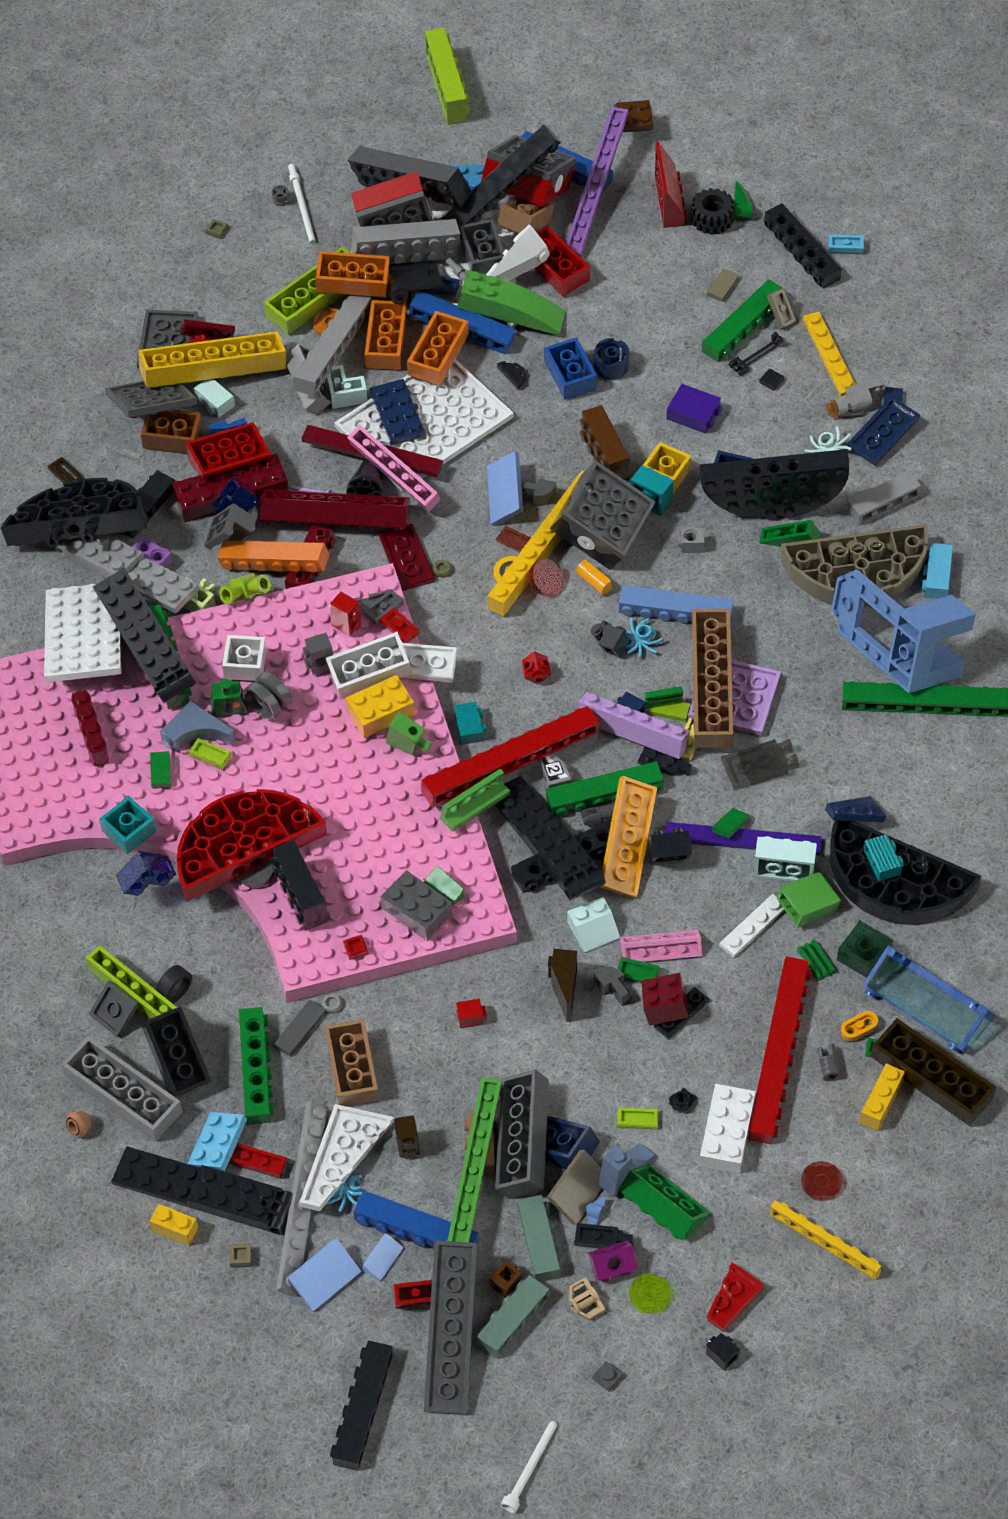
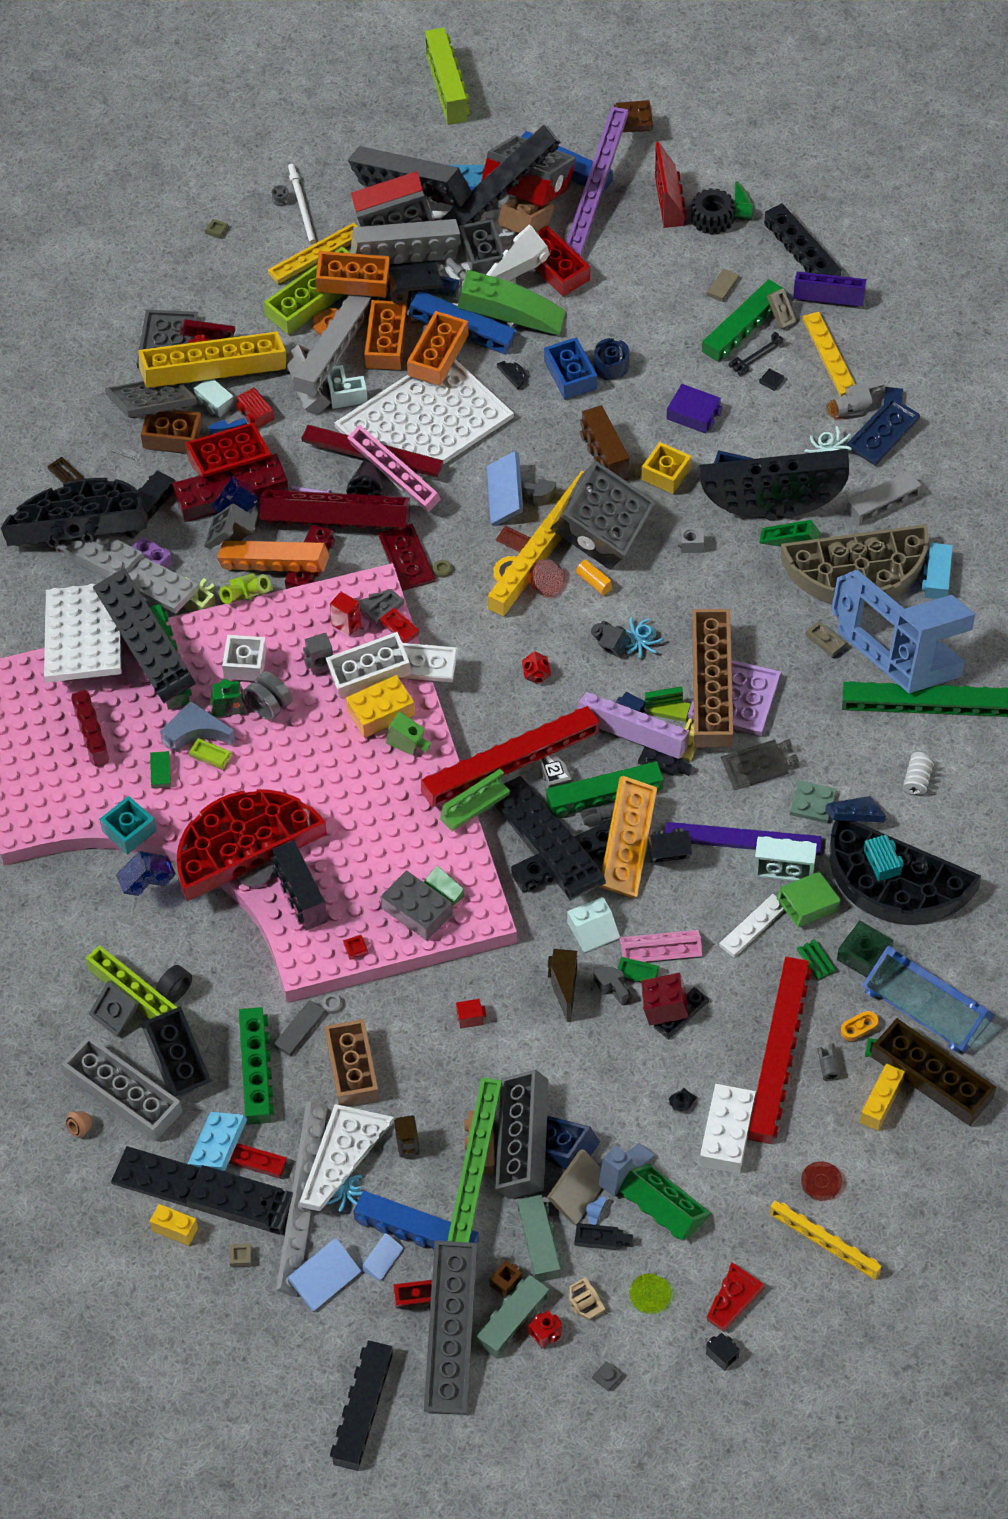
(255, 407): none -> red brick
(309, 256): none -> yellow plate
(397, 412): dark blue plate -> none
(469, 722): teal brick -> none
(511, 1501): white piece -> none
(545, 1328): none -> red brick
(601, 1258): magenta brick -> none
(637, 1118): lime tile -> none
(656, 487): teal brick -> none
(667, 604): medium blue brick -> none
(730, 823): green tile -> none
(811, 801): none -> sand green plate
(825, 639): none -> dark tan plate
(829, 289): none -> dark purple brick
(846, 243): medium azure plate -> none
(918, 774): none -> white piece

